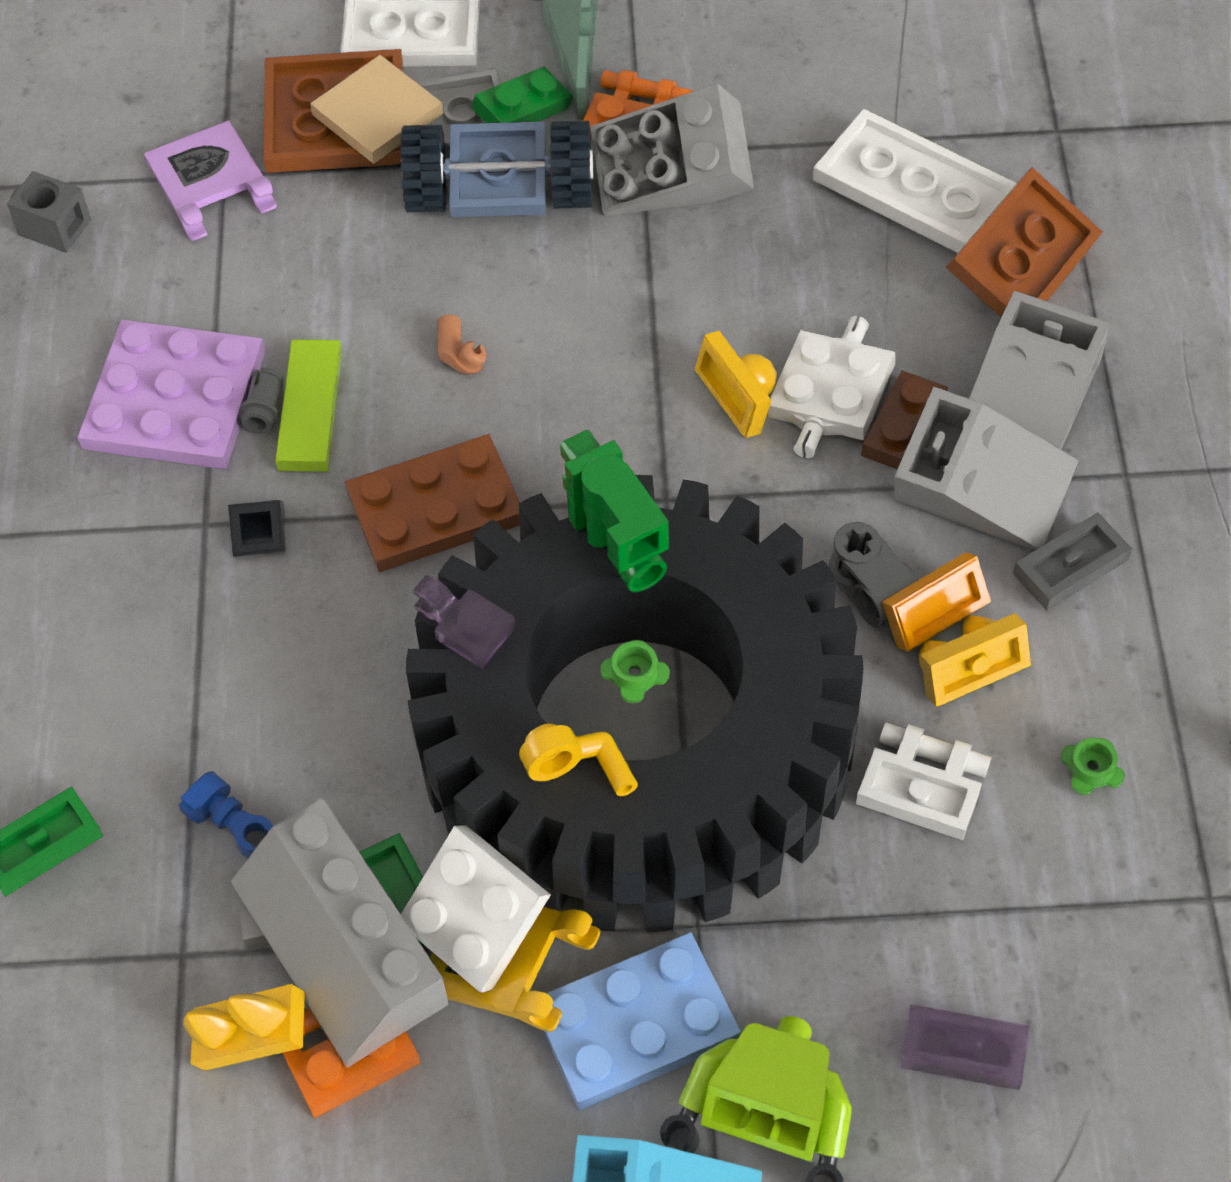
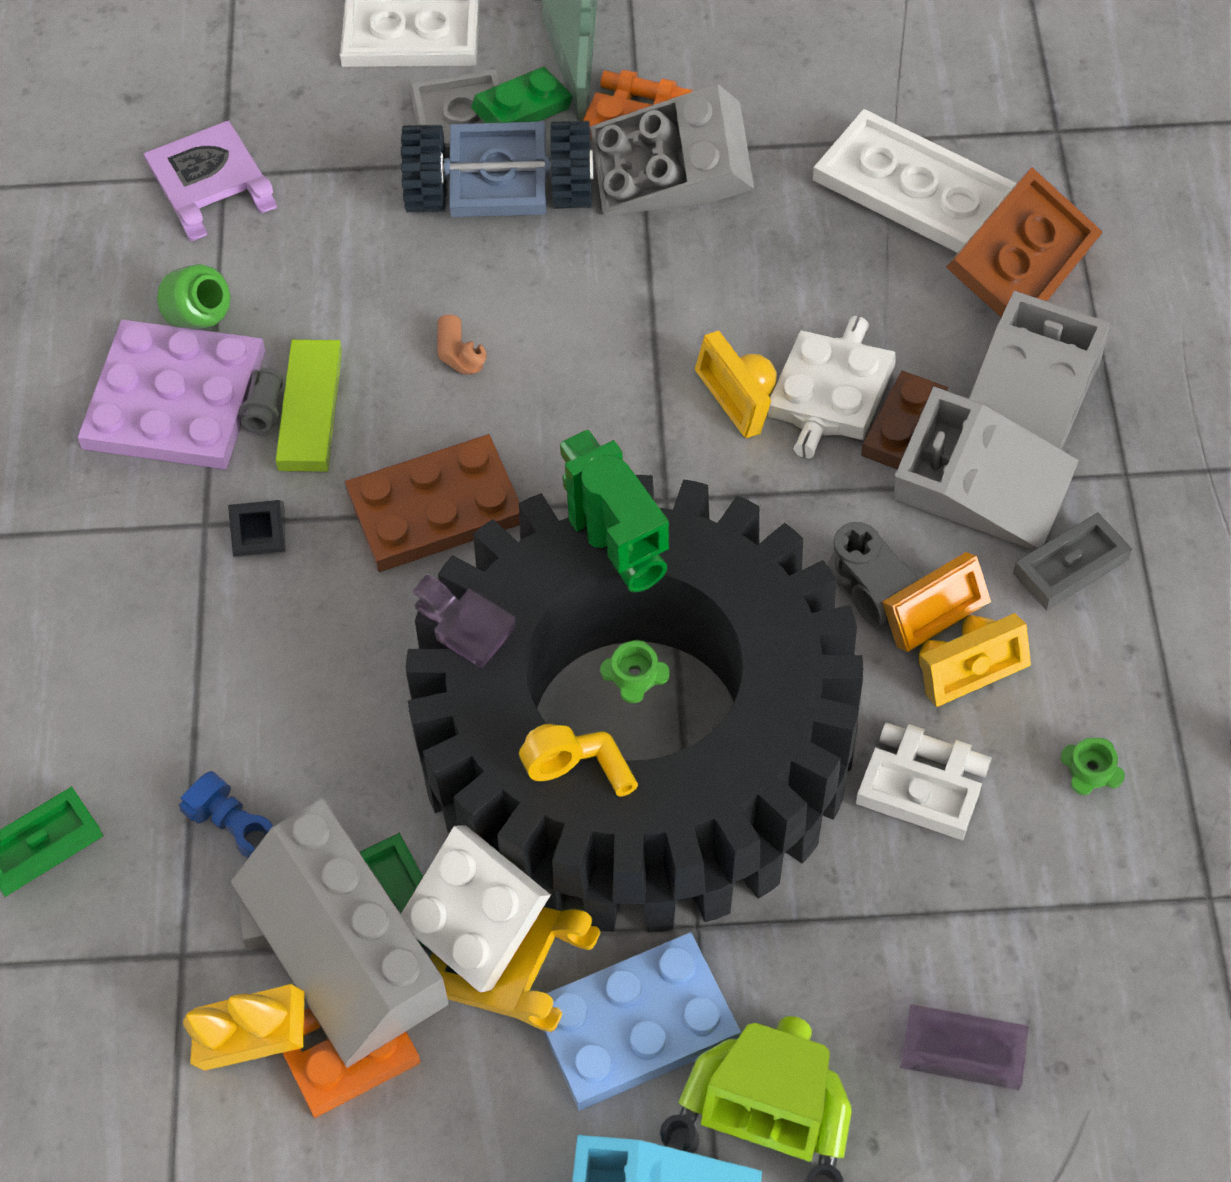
(49, 211): dark grey brick -> none
(193, 297): none -> bright green head
(291, 133): dark orange plate -> none
(374, 107): tan tile -> none

